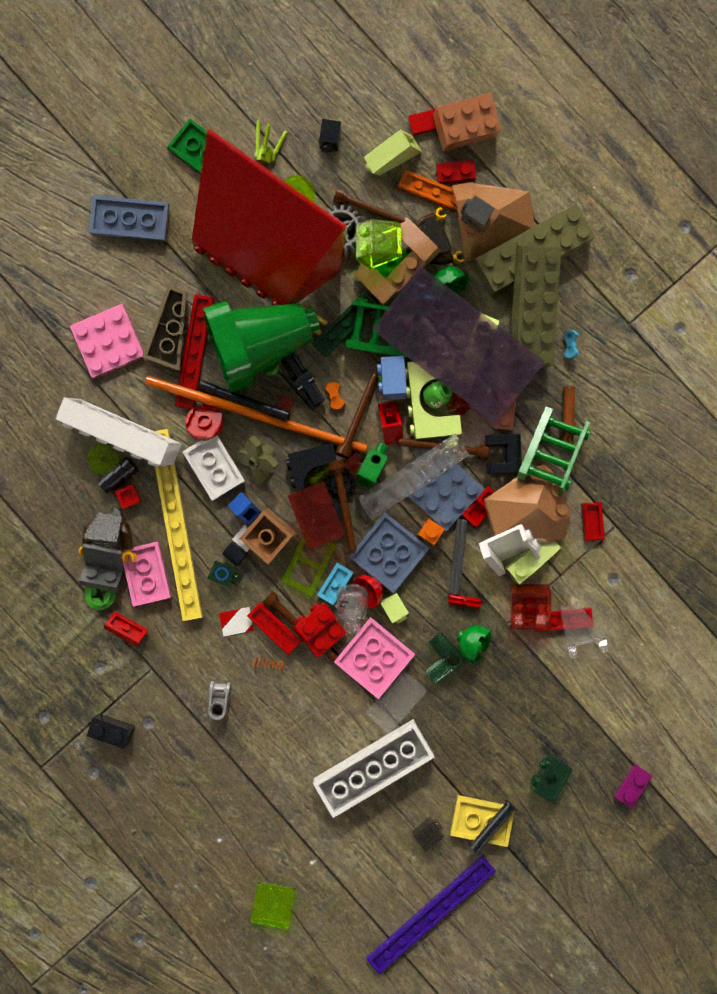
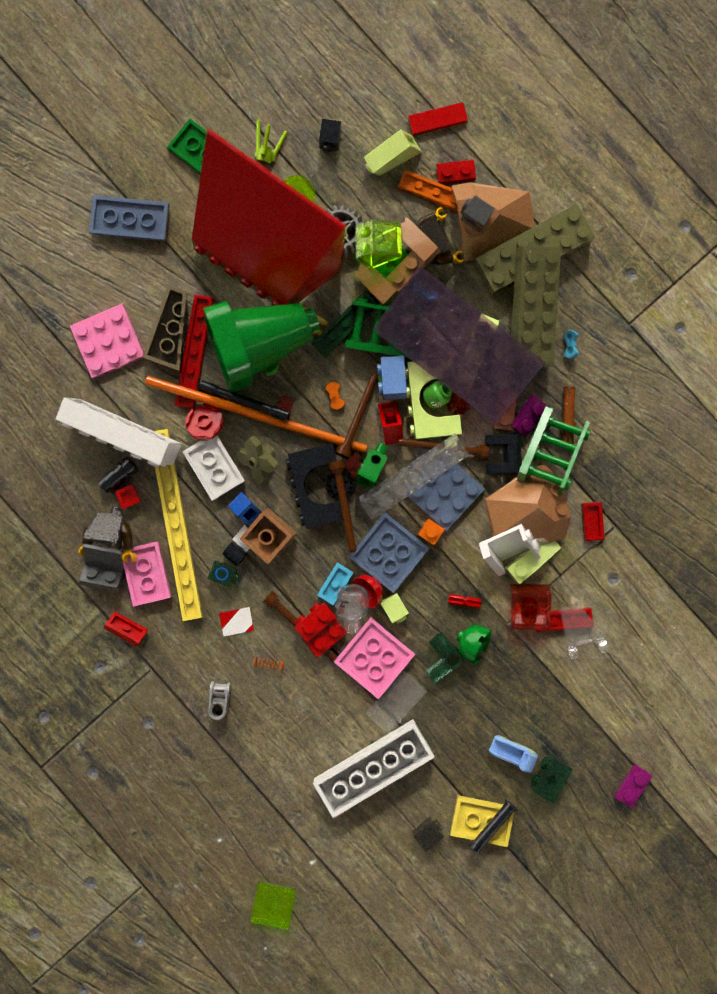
(95, 455): clear neon green piece -> none
(98, 603): bright green gear -> none
(110, 730): black brick -> none
(274, 628): red plate -> none
(303, 380): black piece -> none
(310, 591): clear neon green window -> none
(316, 515): clear red plate -> none
(321, 474): clear neon green piece -> none
(342, 197): reddish brown piece -> none
(430, 914): dark purple tile -> none
(453, 278): green cylinder -> none
(458, 555): dark grey axle -> none
(466, 122): nougat brick -> none
(477, 510): red slope -> none
(513, 753): none -> light blue animal
(528, 415): none -> magenta plate

